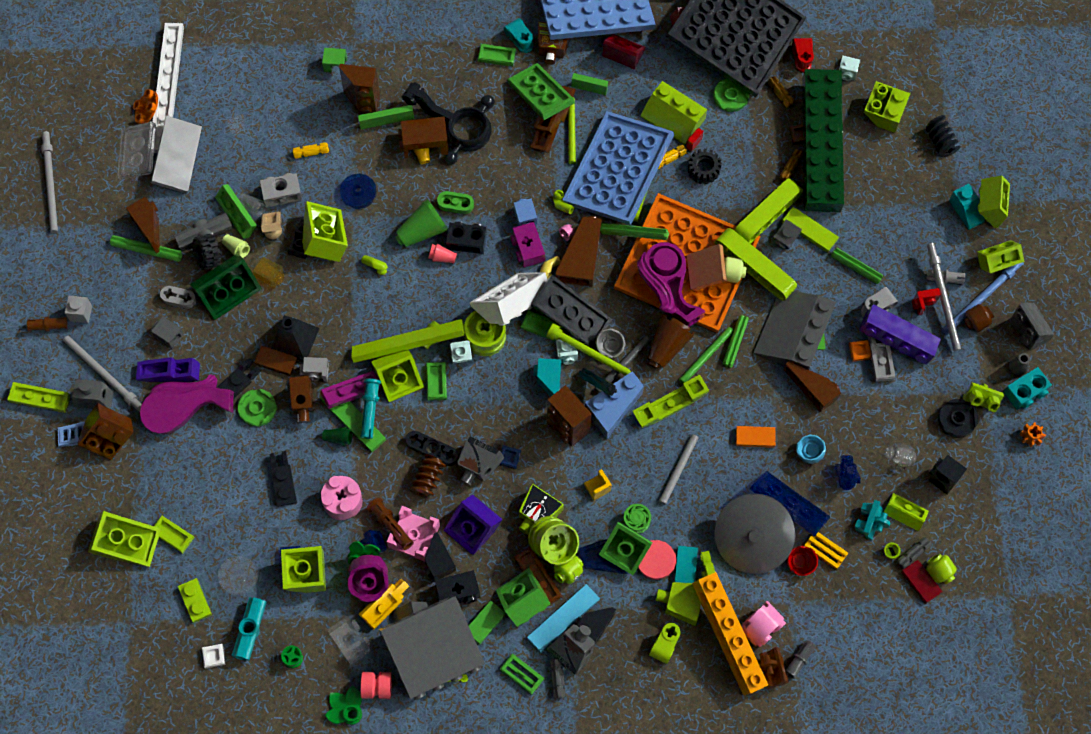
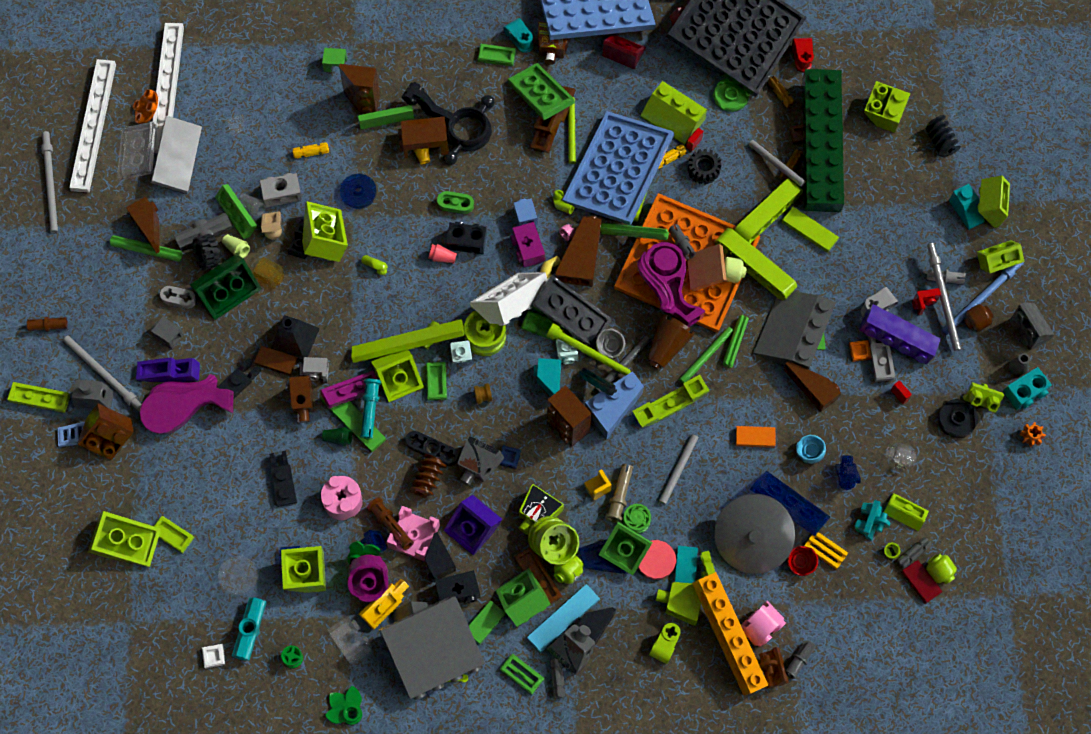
(78, 309): light grey brick -> none
(92, 126): none -> white plate
(195, 600): lime plate -> none
(257, 407): bright green tile -> none
(376, 685): coral wheel -> none
(421, 225): bright green cone -> none
(482, 393): none -> pearl gold wheel
(589, 84): bright green tile -> none
(618, 502): none -> dark tan pin
(682, 241): none -> dark grey pin
(778, 164): none -> light grey bar
(787, 234): dark grey bracket -> none
(849, 68): light aqua bracket -> none
(857, 265): bright green axle -> none
(901, 392): none -> red tile
(946, 473): black brick -> none

